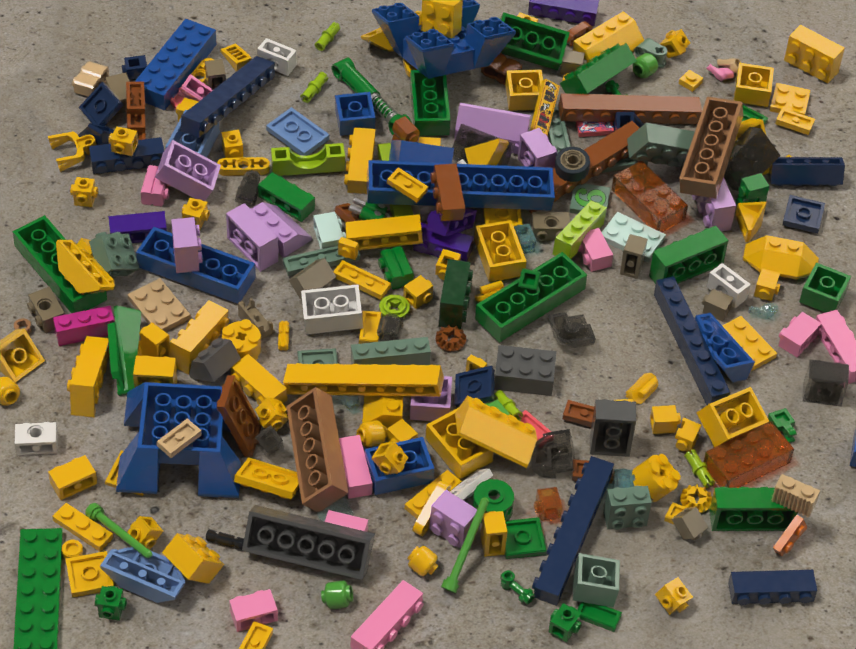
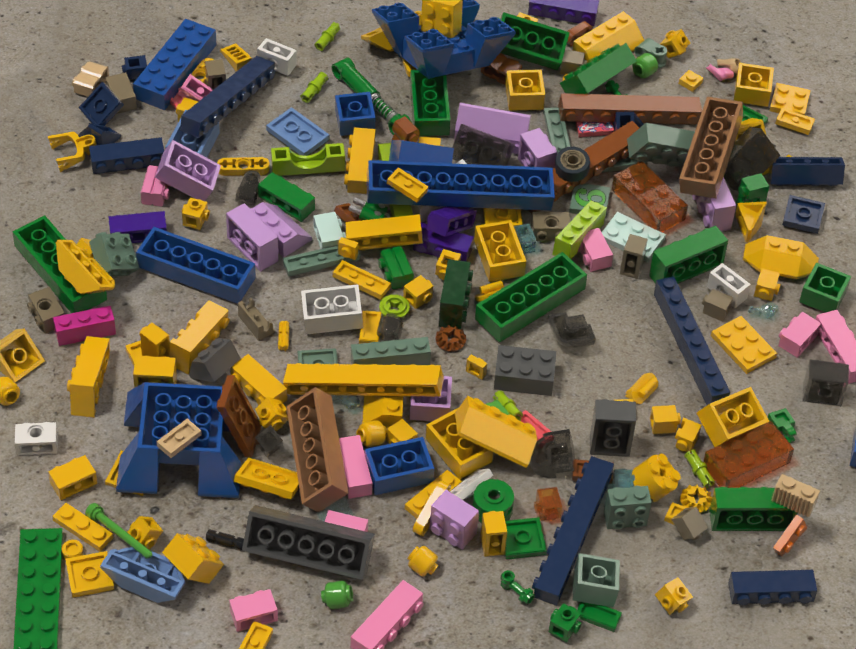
(23, 322): medium nougat bush -> none
(84, 192): yellow brick -> none
(110, 602): green brick -> none
(123, 141): yellow brick -> none
(123, 346): green wedge -> none
(136, 108): dark orange slope -> none
(159, 305): tan plate -> none
(186, 245): lavender brick -> none
(232, 144): yellow brick -> none
(244, 337): yellow brick -> none
(314, 276): dark tan brick -> none
(390, 458): yellow brick -> none
(448, 192): dark orange brick -> none
(451, 582): bright green piece -> none
(476, 384): dark blue plate -> none
(486, 153): yellow slope -> none
(529, 279): green slope -> none
(545, 106): tile -> none
(578, 413): dark orange plate -> none
(724, 348): blue wedge -> none
(814, 54): yellow brick -> none

